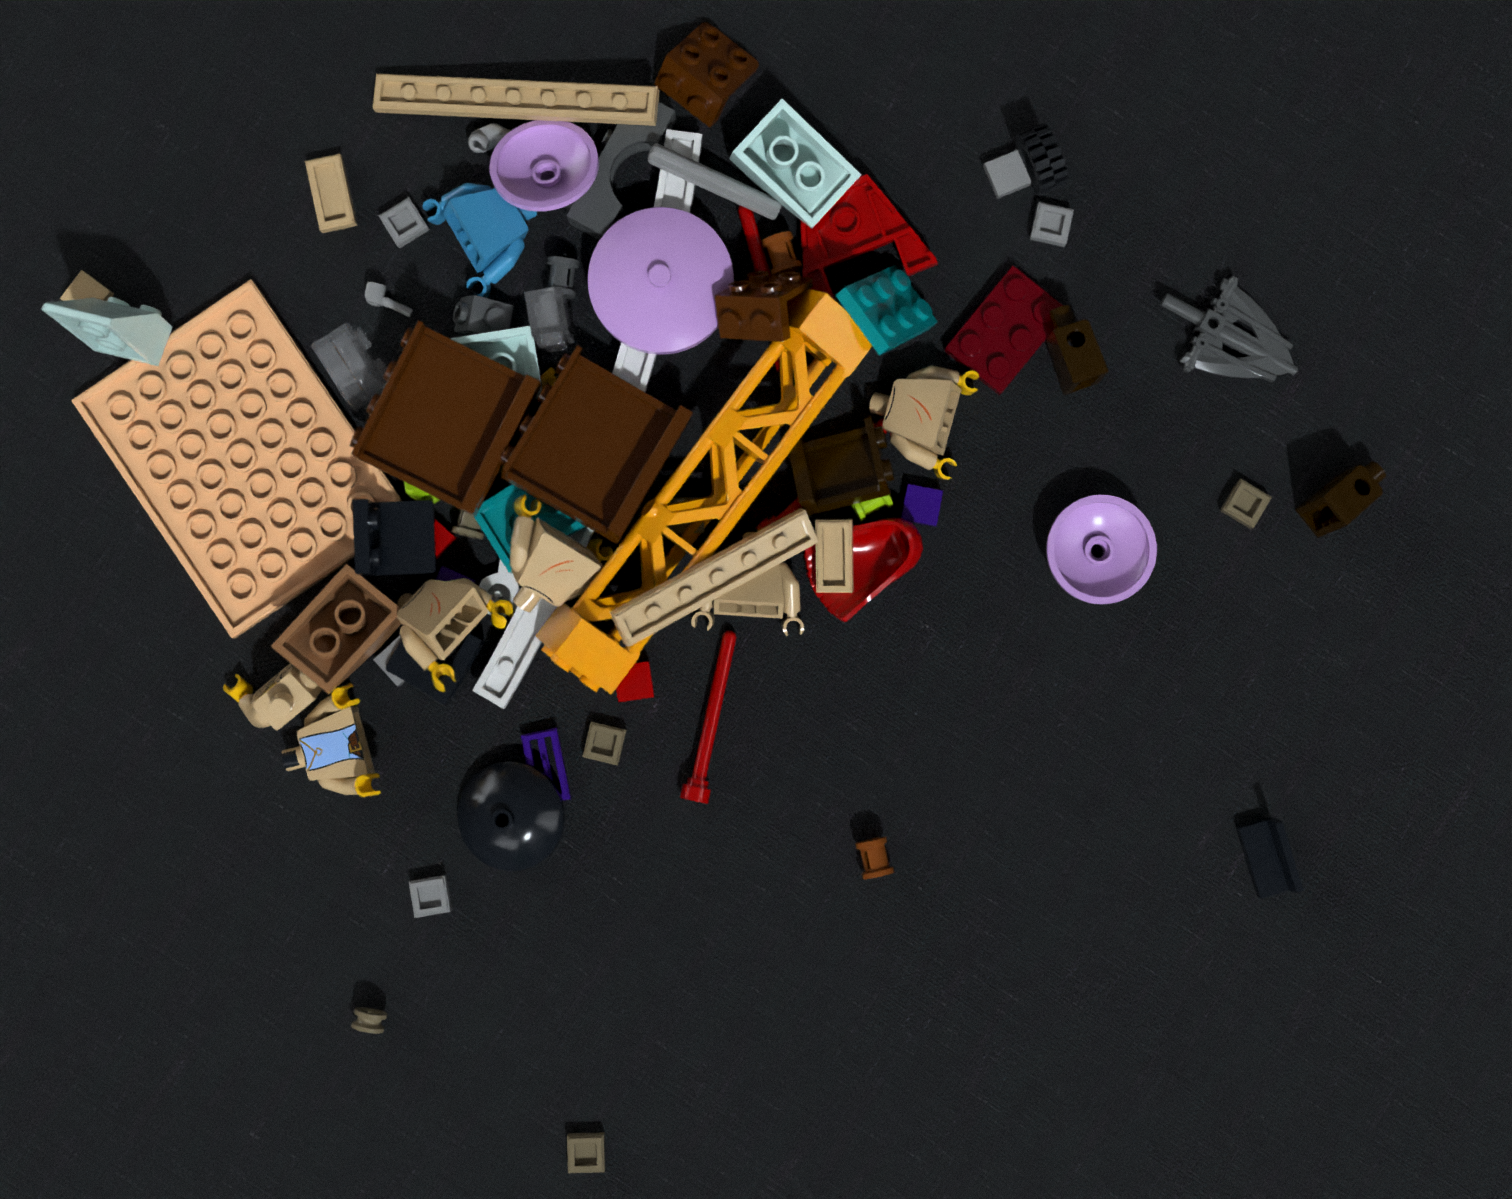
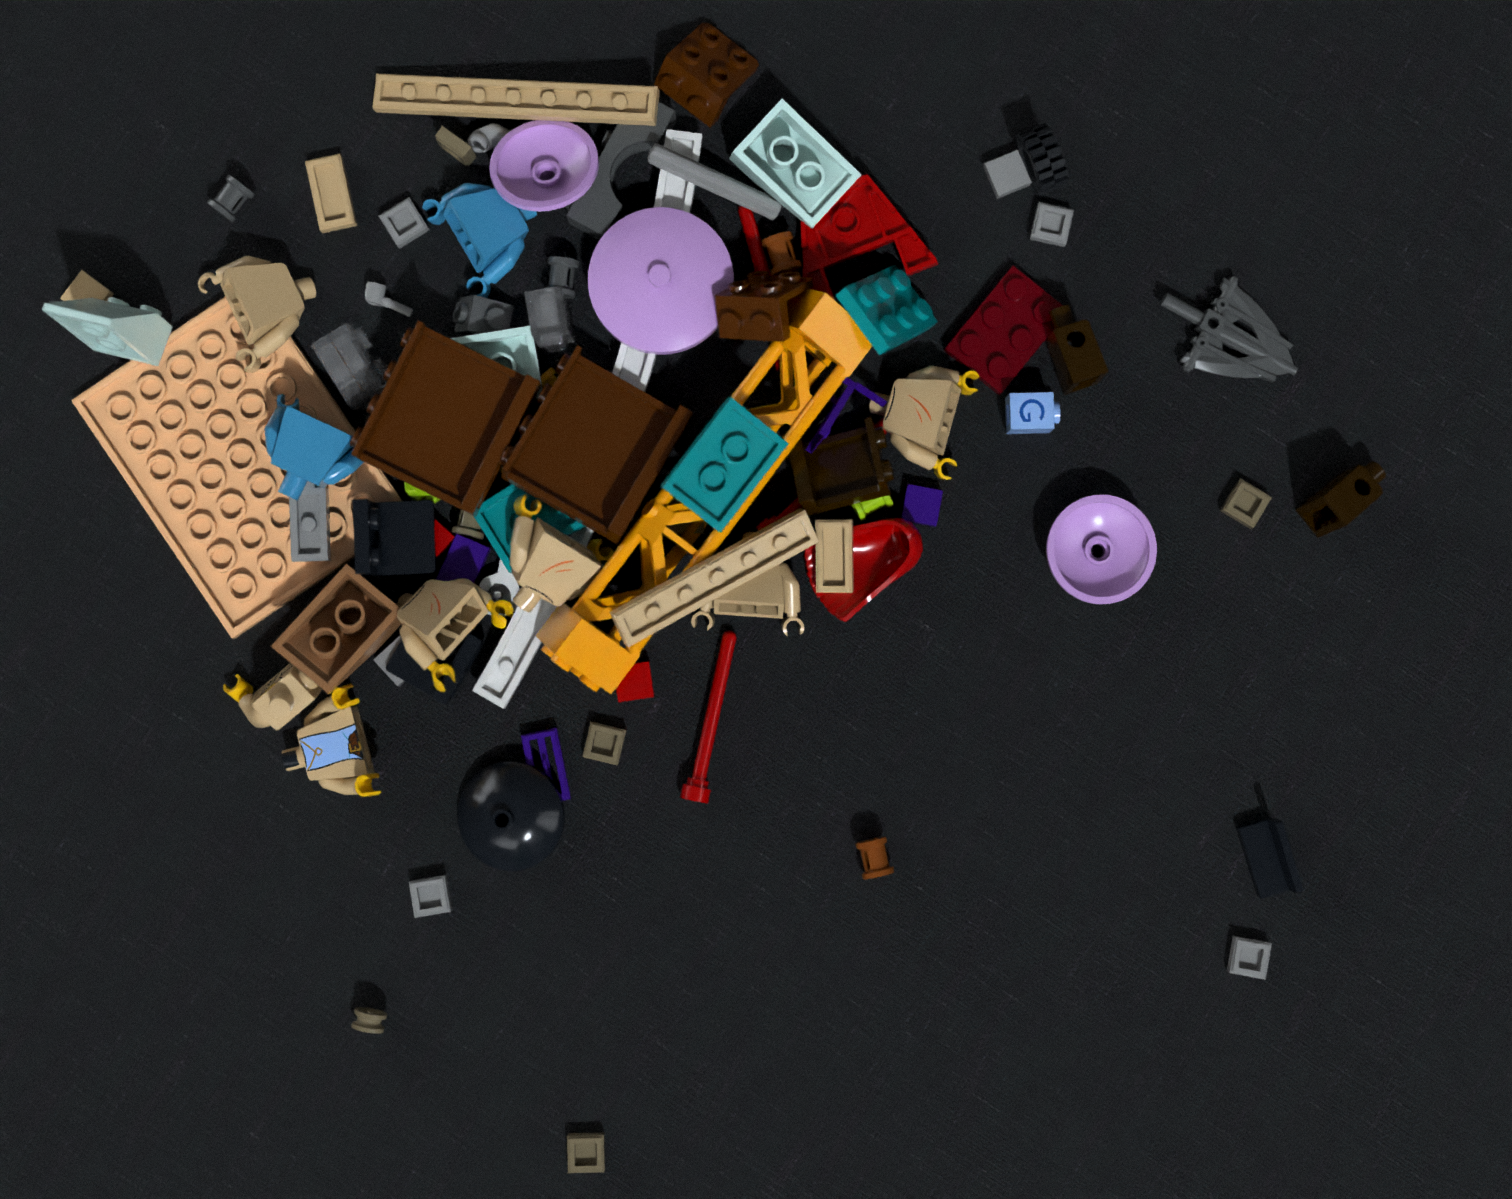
(230, 198): none -> dark grey bush
(263, 303): none -> tan torso
(307, 449): none -> dark azure torso
(310, 525): none -> light grey hinge
(455, 146): none -> dark tan tile
(466, 557): none -> dark purple tile
(724, 464): none -> teal plate
(825, 427): none -> dark purple piece
(1031, 413): none -> light blue brick
(1249, 957): none -> light grey tile

